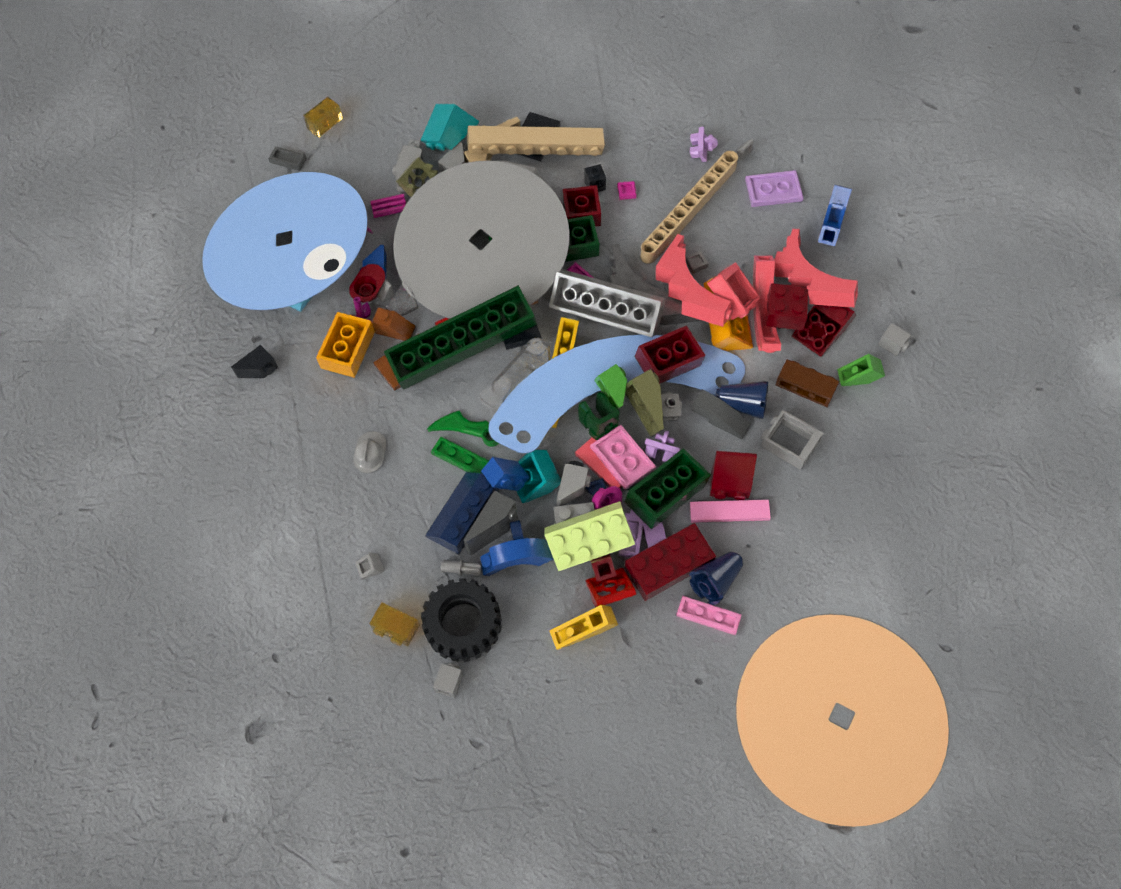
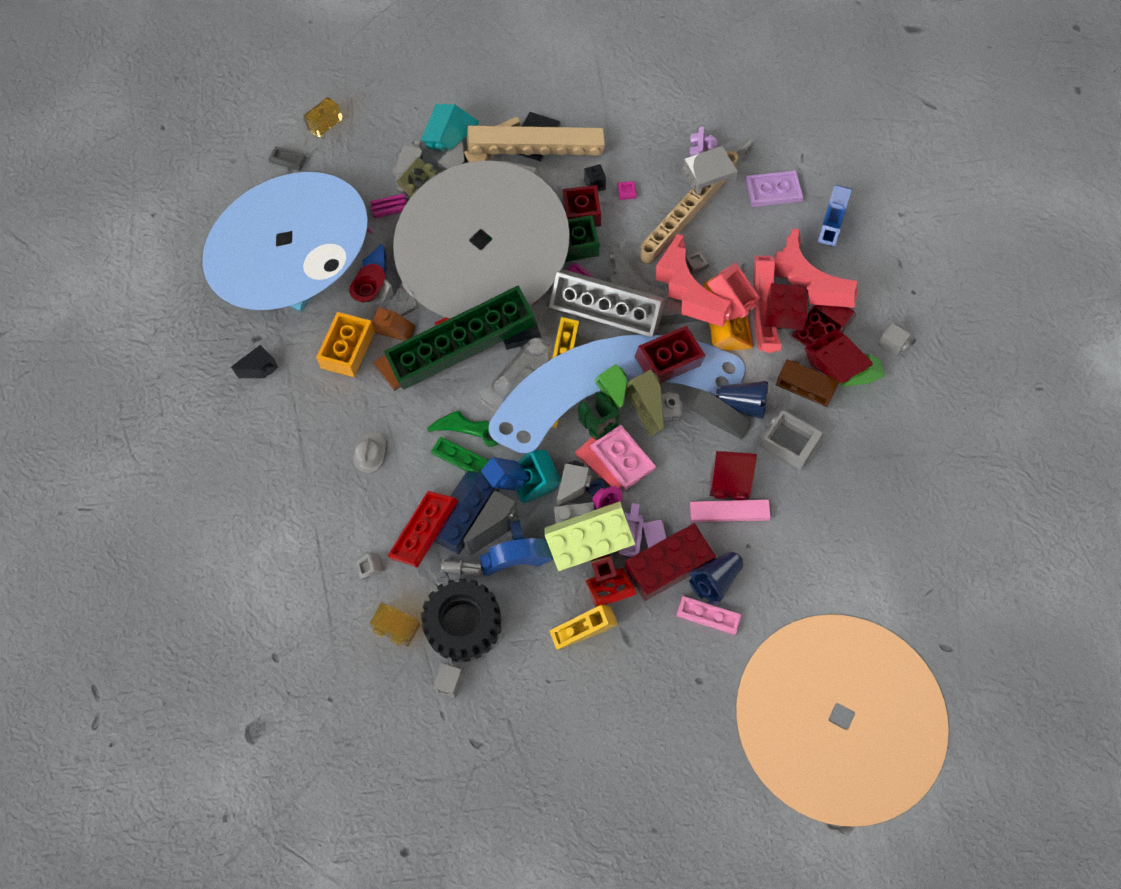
(362, 311): magenta plant -> none
(422, 528): none -> red tile
(653, 446): lavender hips -> none
(667, 488): dark green brick -> none
(709, 168): none -> light grey panel
(837, 357): none -> dark red slope

